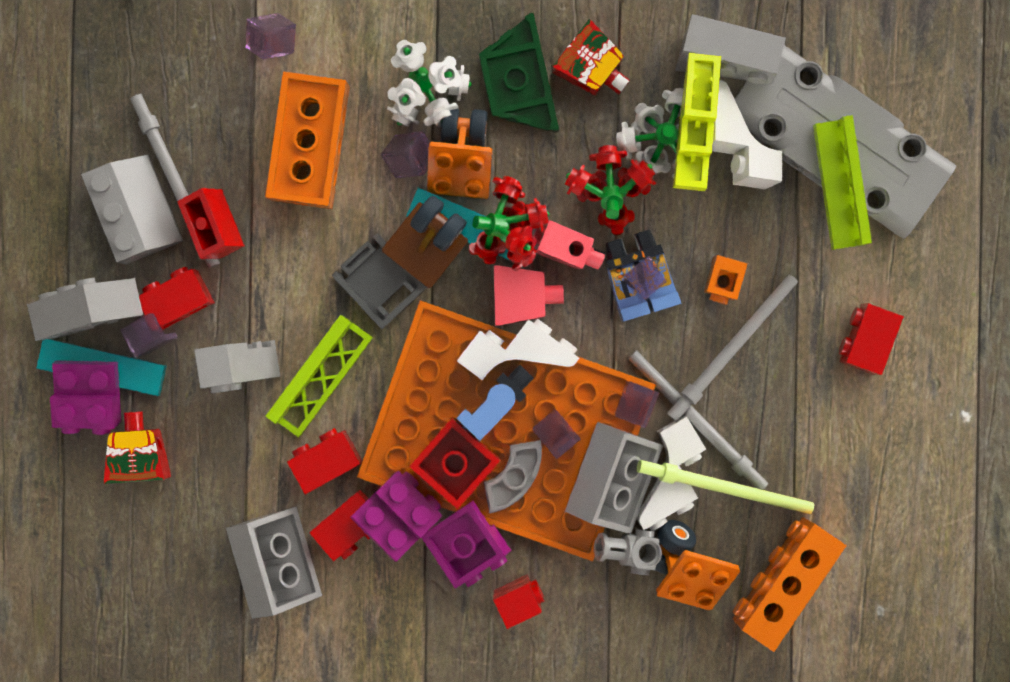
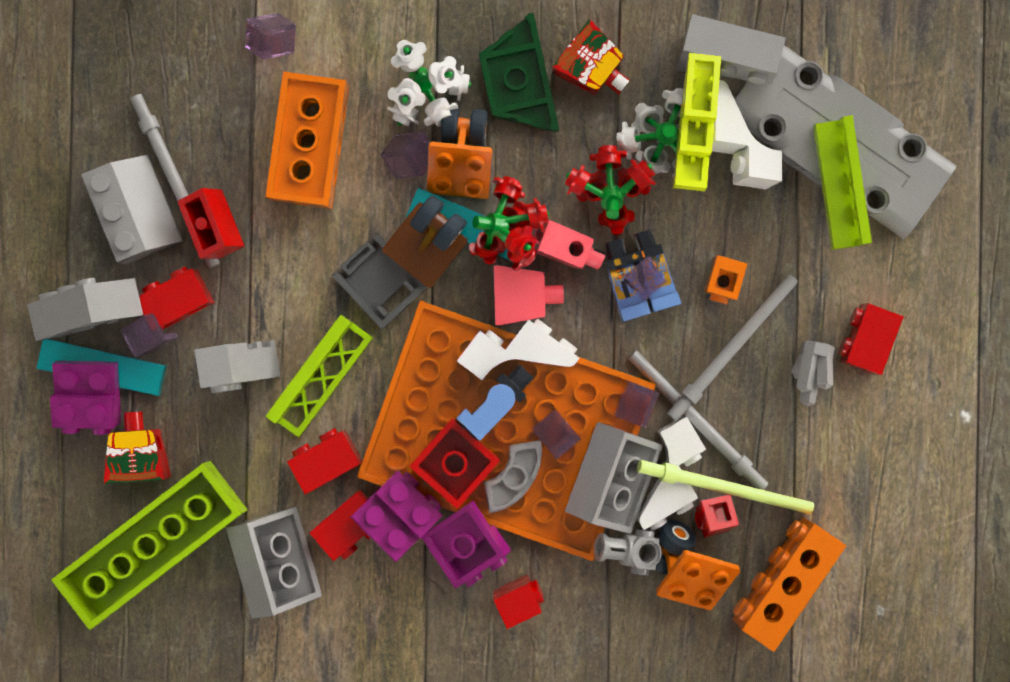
(149, 544): none -> lime brick
(710, 516): none -> brick
(813, 370): none -> light grey rock

